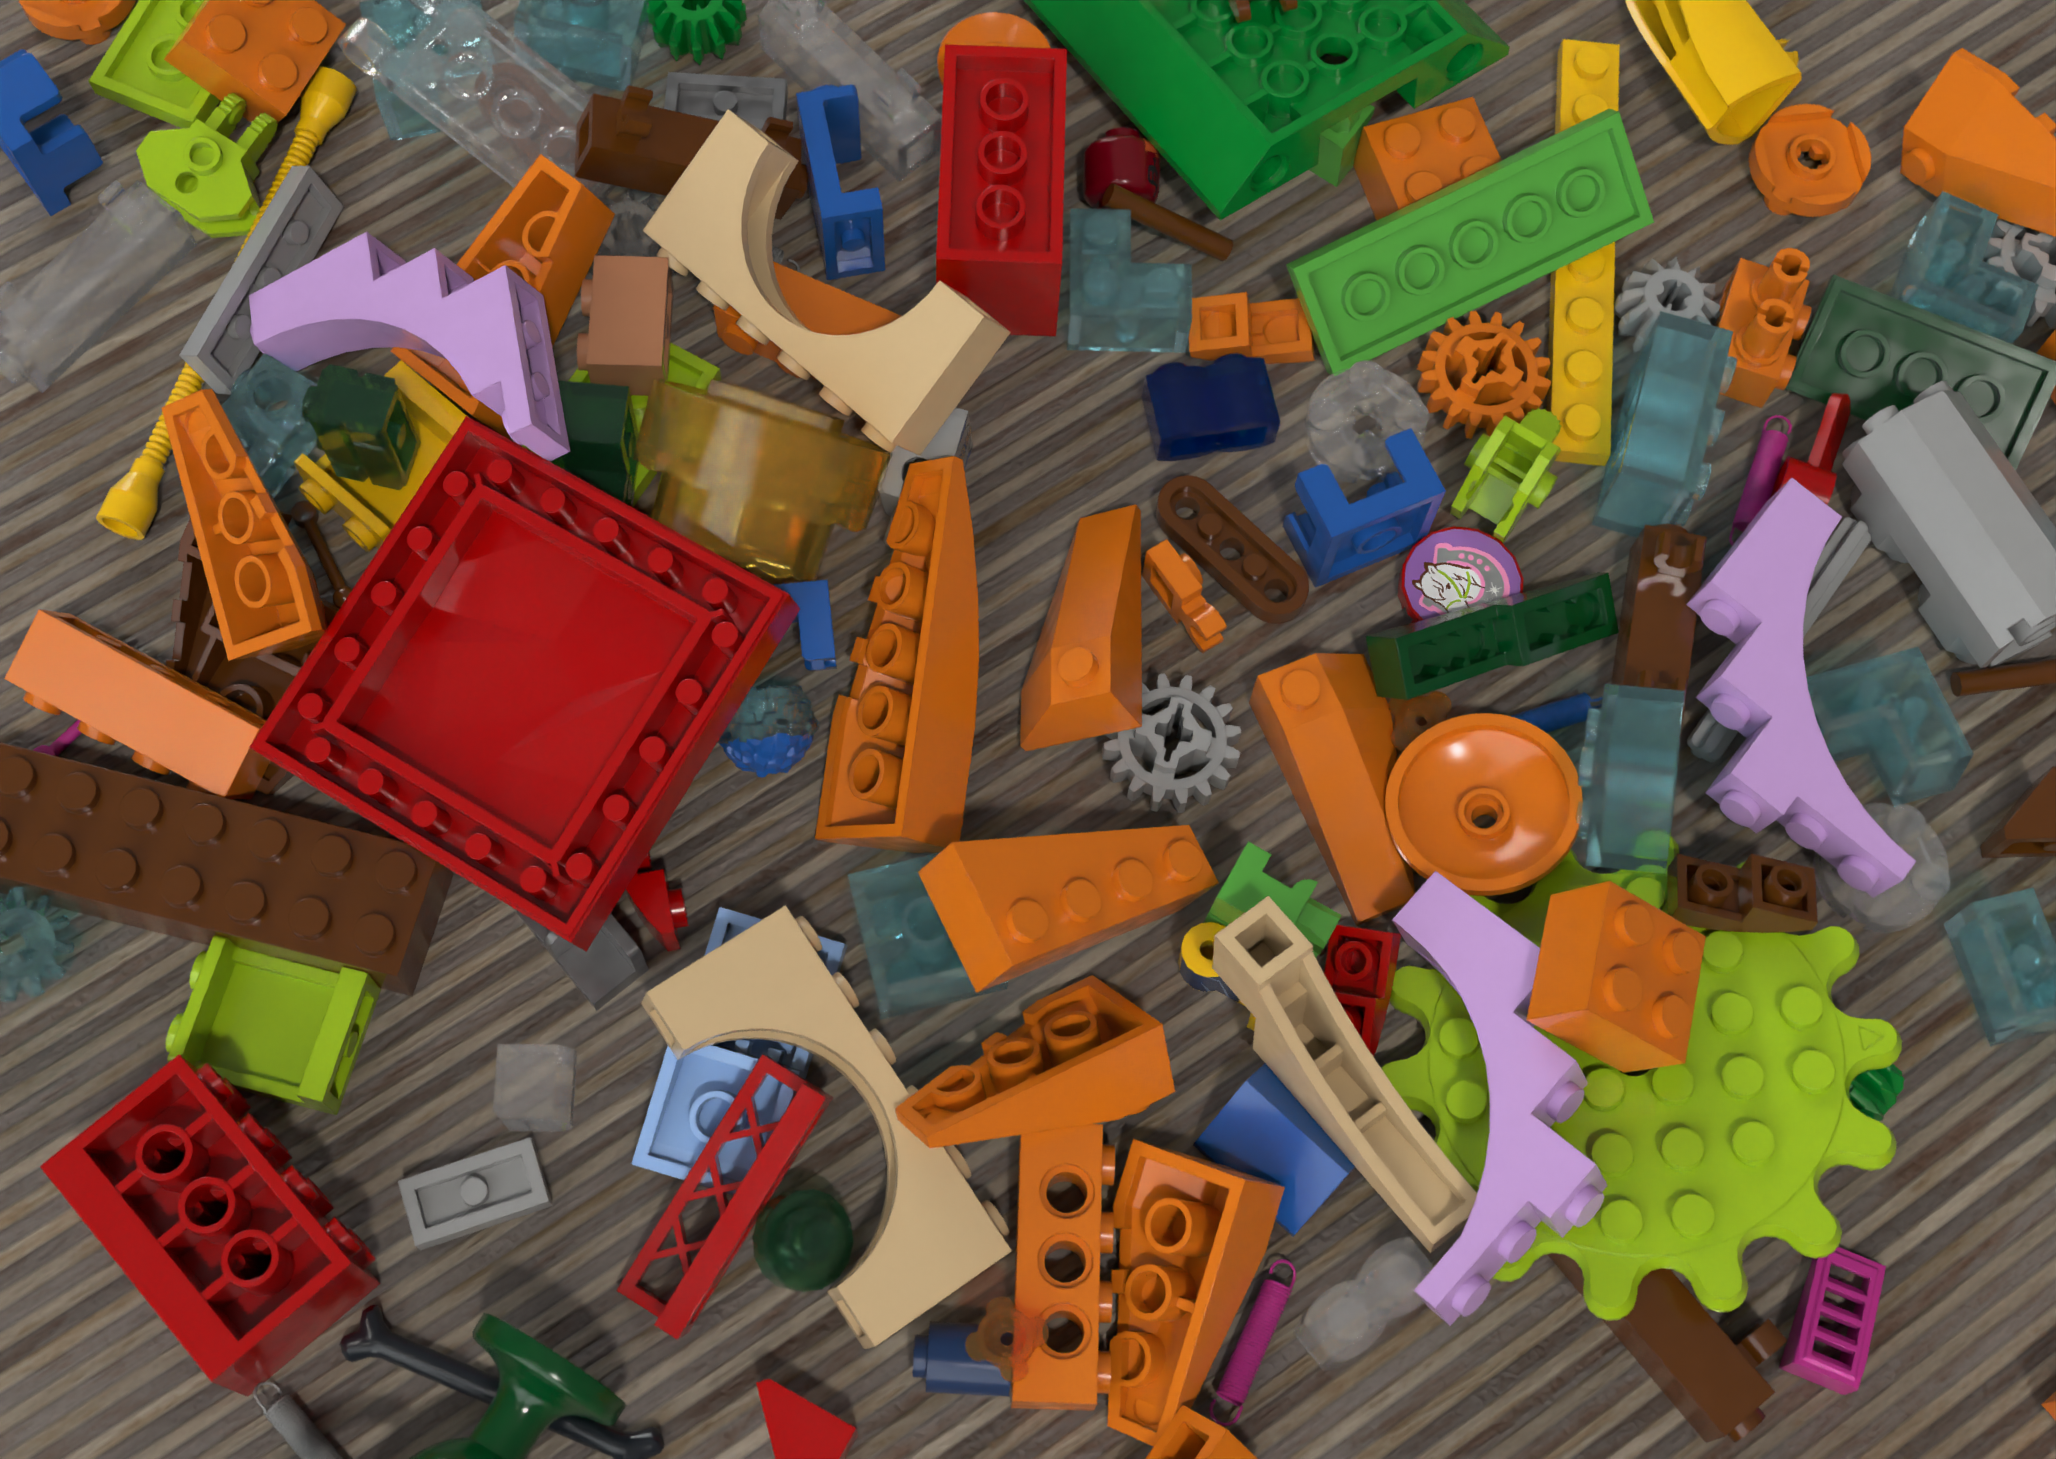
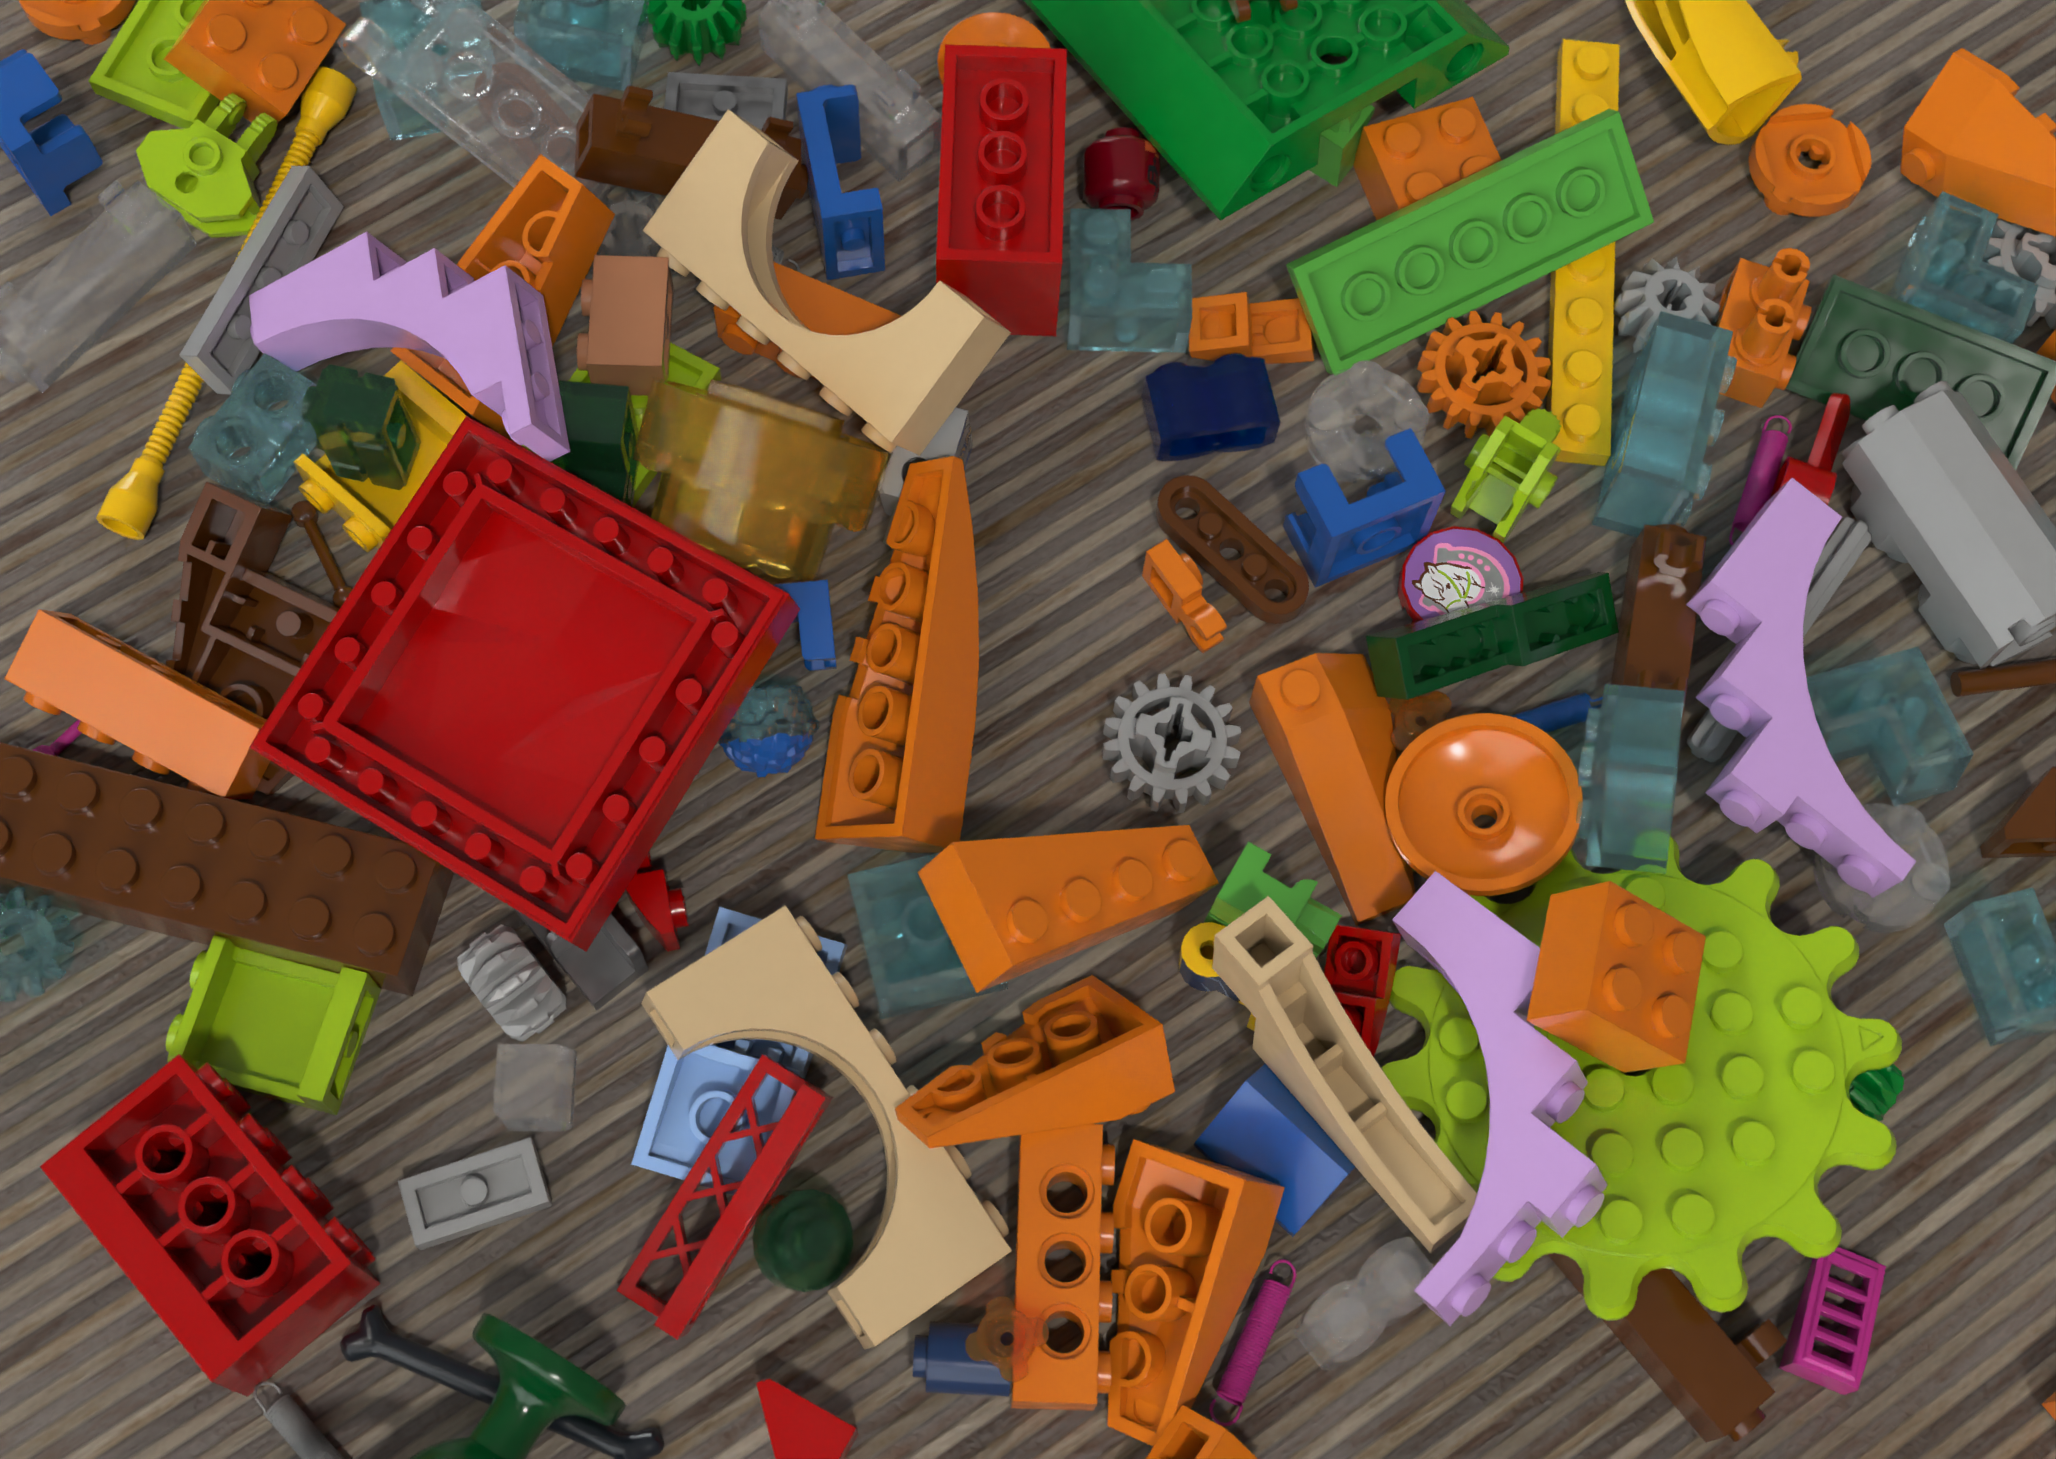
(249, 556): orange wedge -> none
(511, 983): none -> light grey gear
(1090, 646): orange wedge -> none
(1168, 222): reddish brown piece -> none
(1756, 898): reddish brown slope -> none

